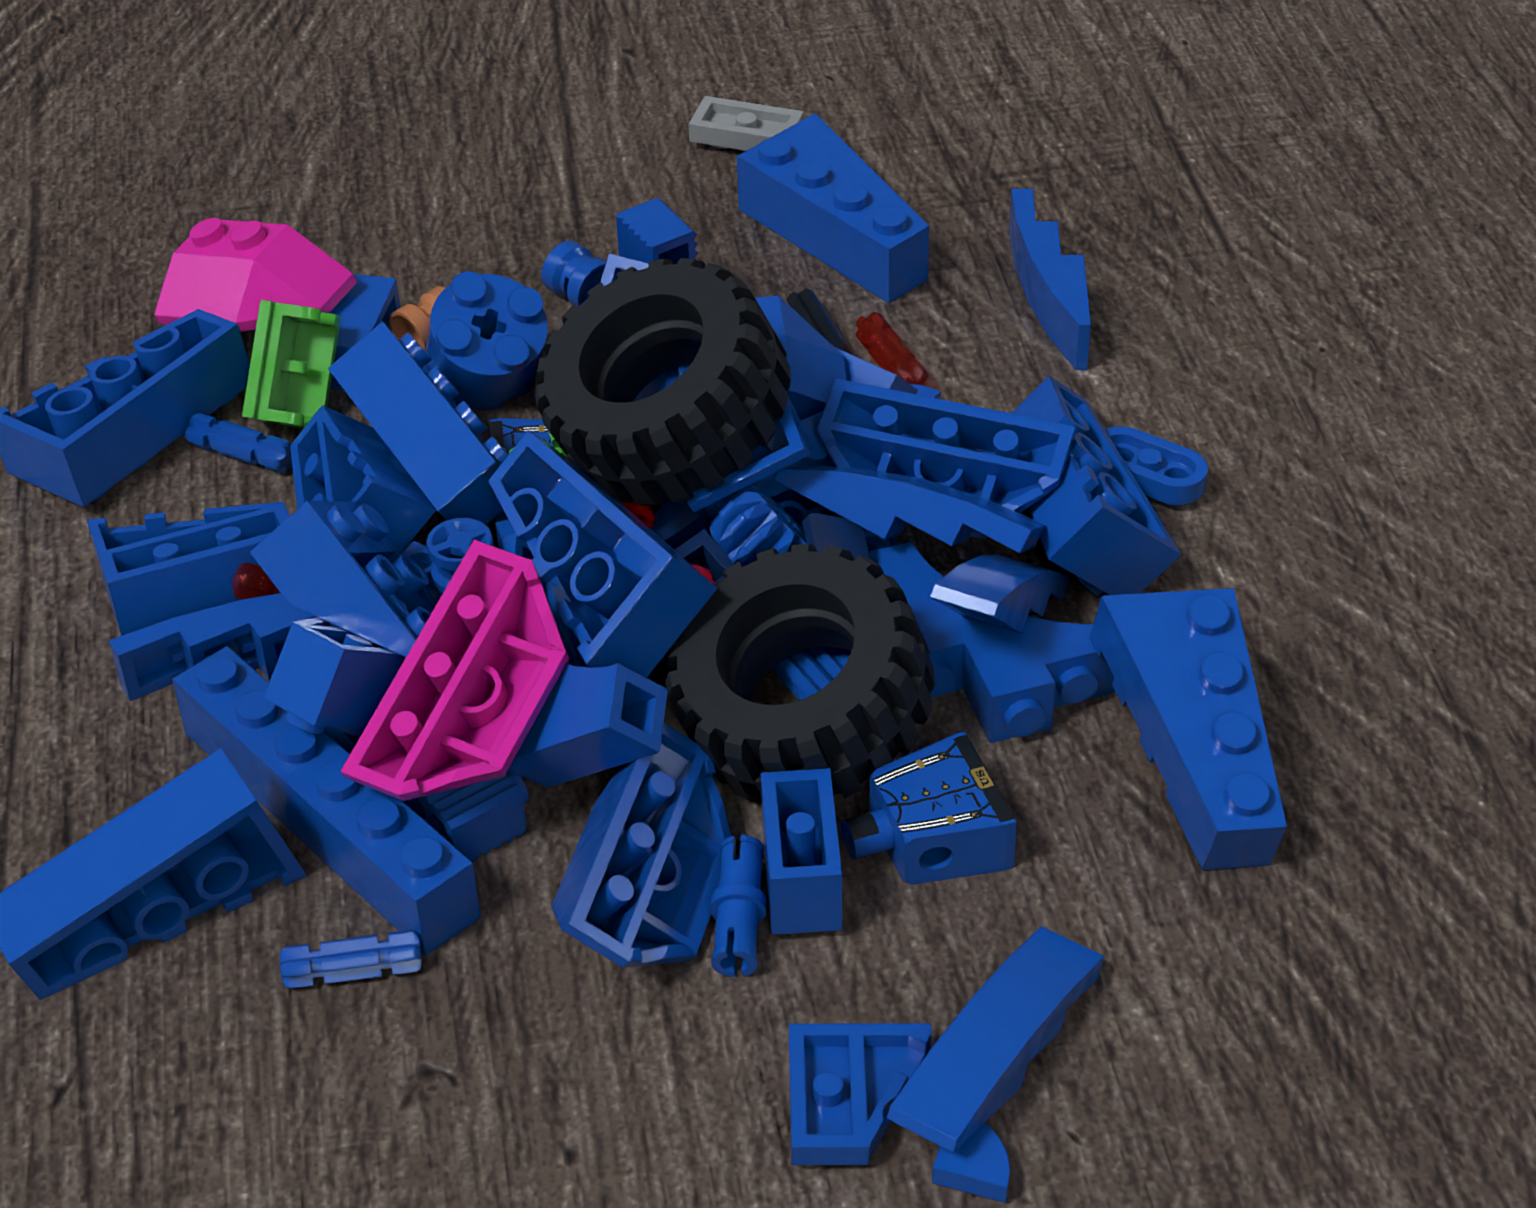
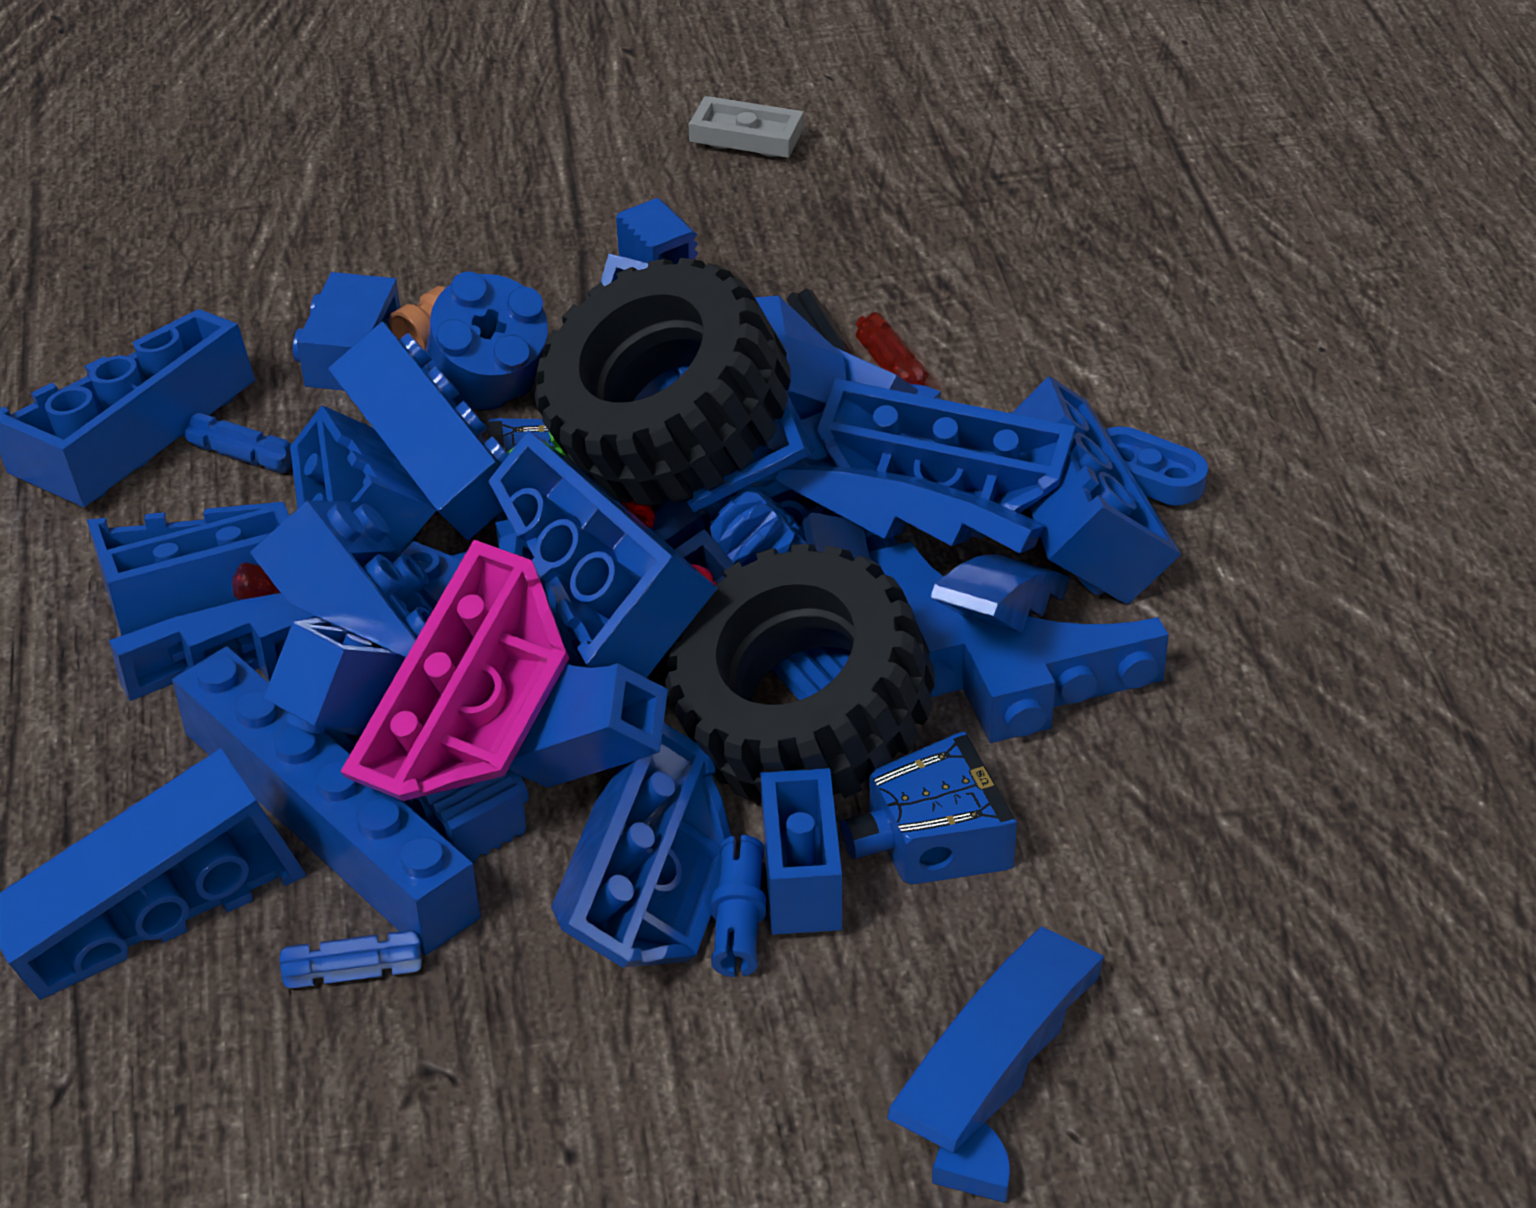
(236, 264): dark pink wedge -> none
(290, 364): bright green hinge -> none
(449, 544): blue wheel -> none
(572, 271): blue wheel -> none
(834, 208): blue wedge -> none
(845, 1085): blue wing -> none
(1051, 281): blue slope -> none
(1196, 702): blue wedge -> none

